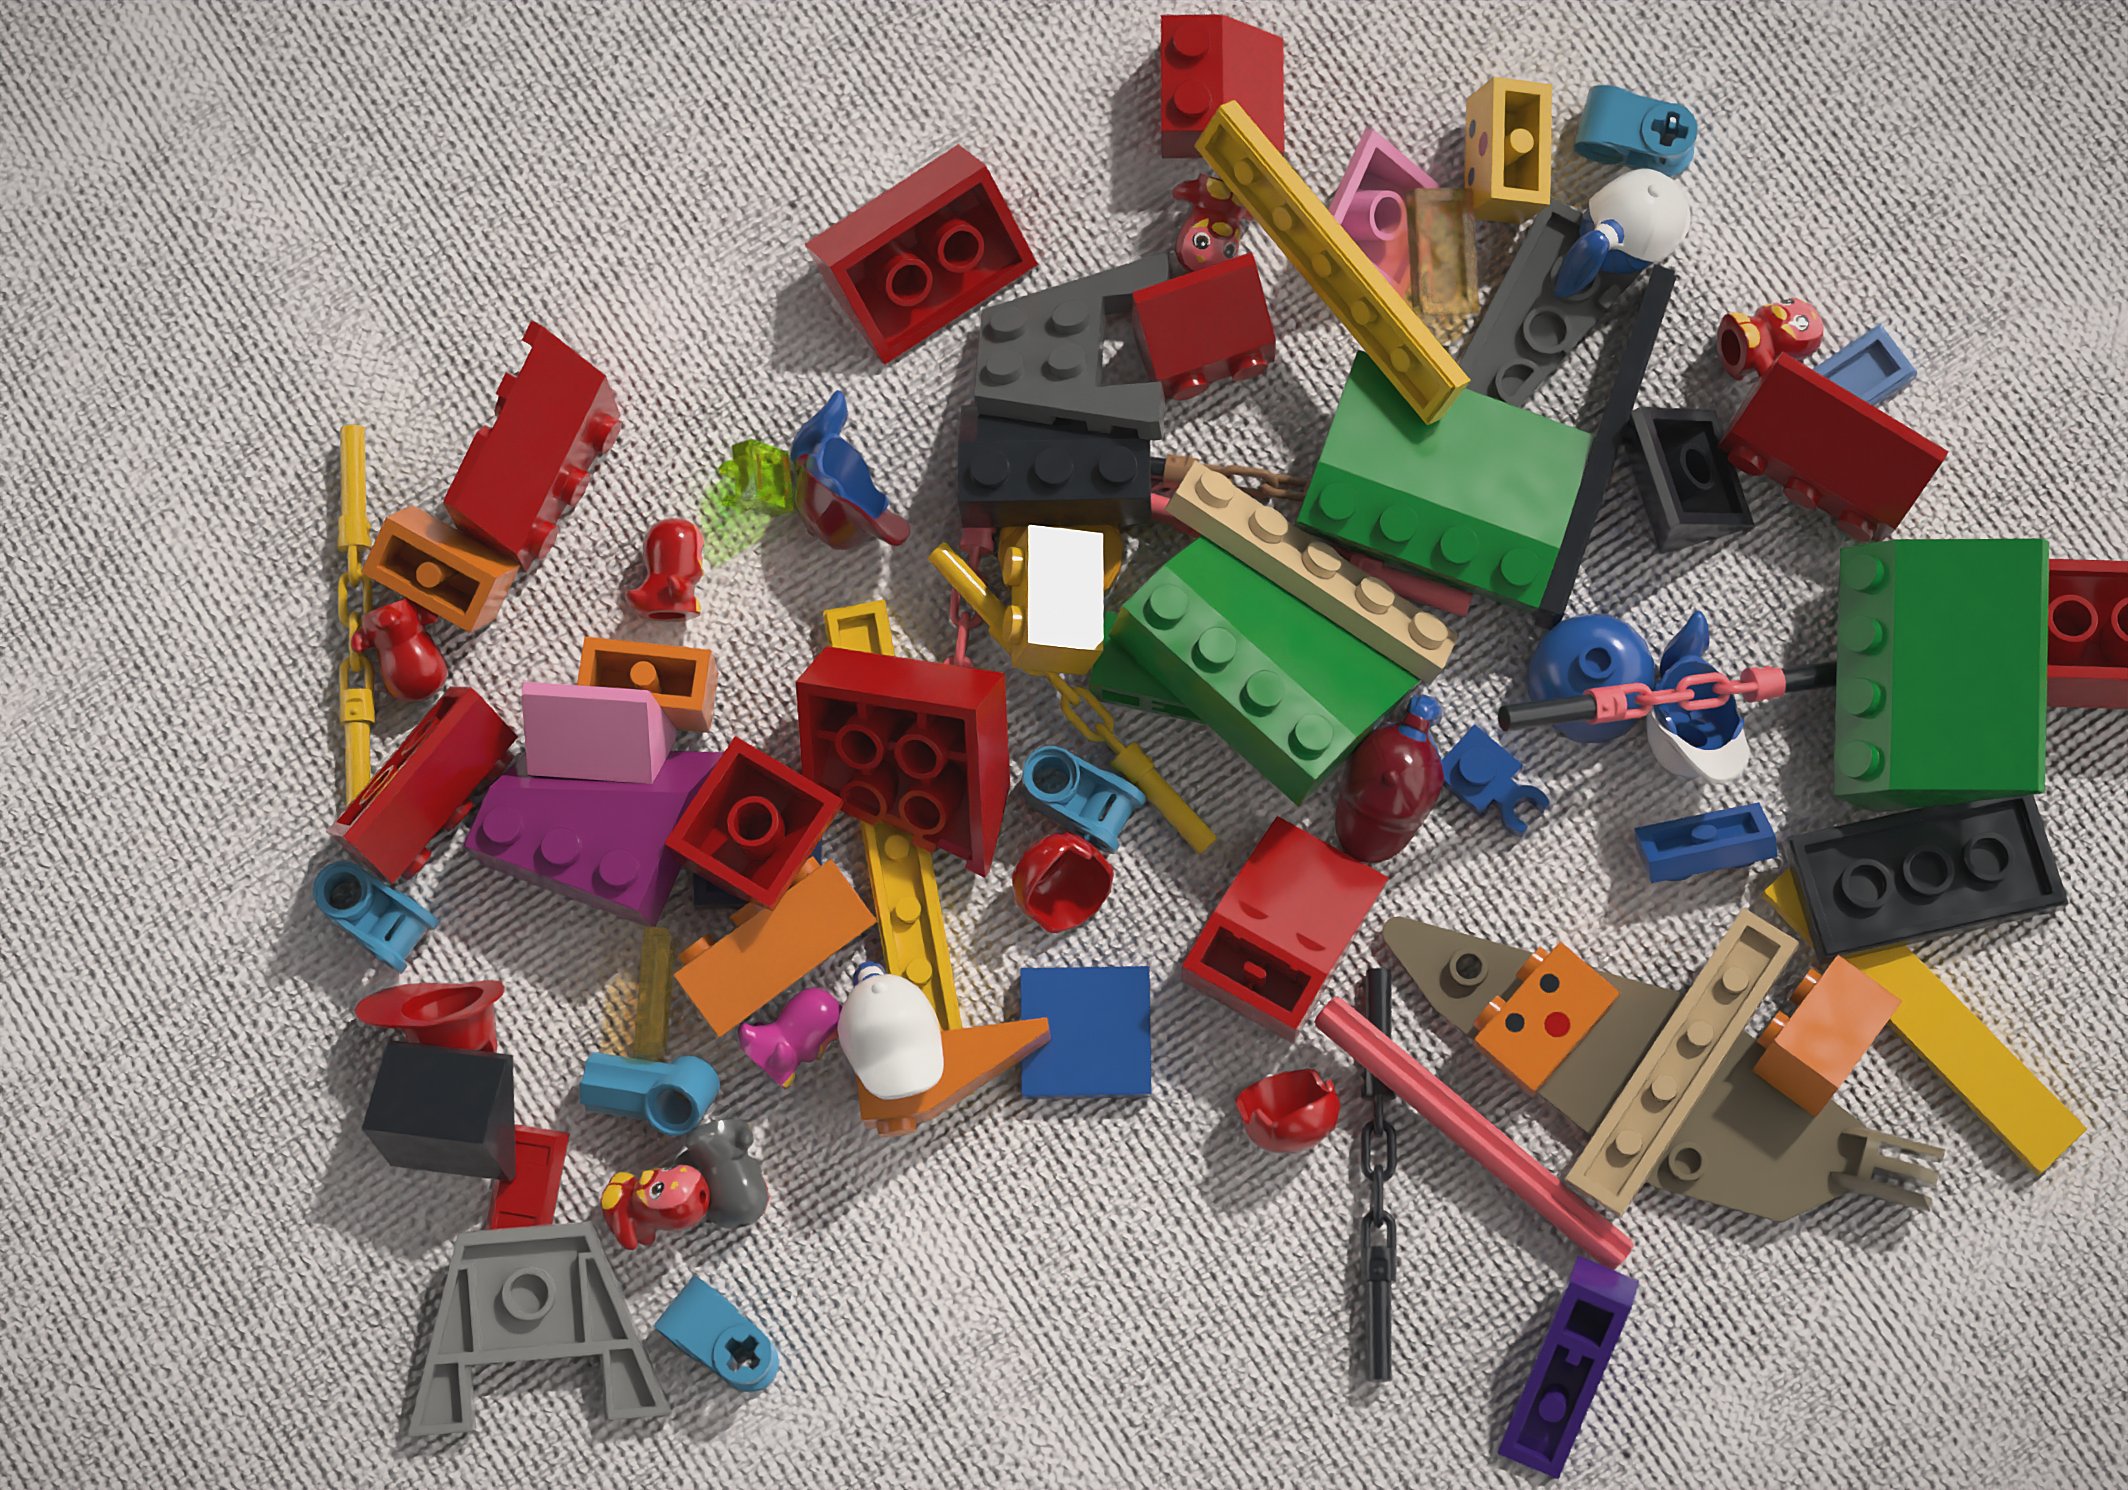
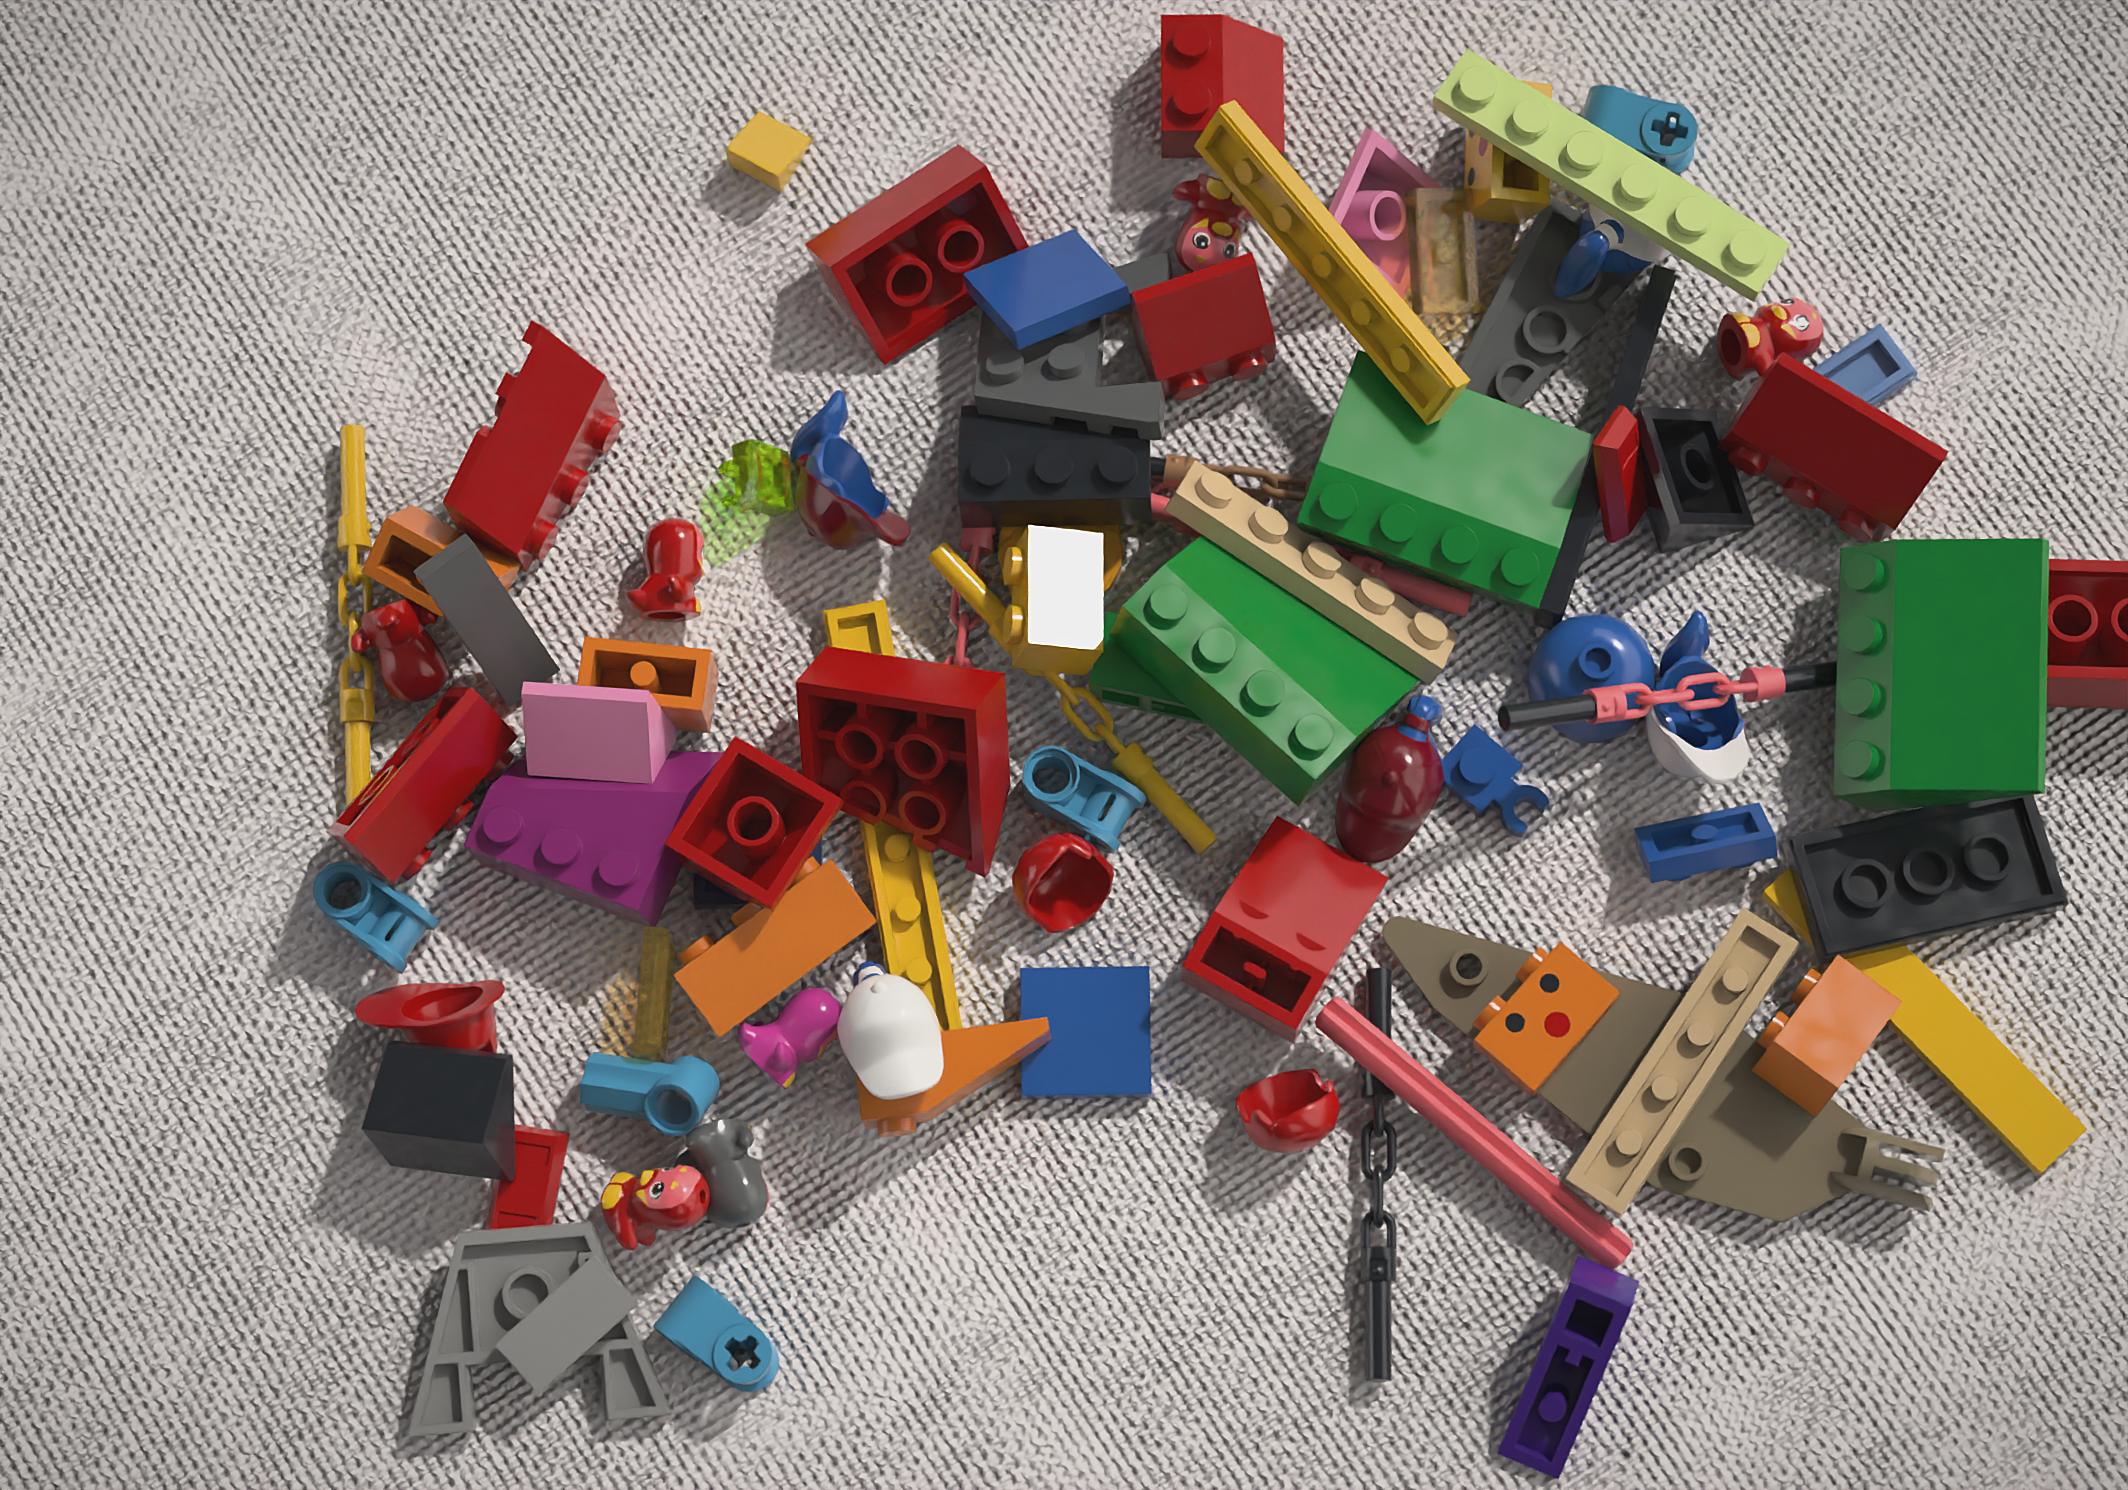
(486, 618): none -> dark grey tile
(566, 1324): none -> light grey tile
(768, 150): none -> yellow slope
(1046, 289): none -> blue tile
(1610, 175): none -> yellowish green plate
(1620, 475): none -> red tile

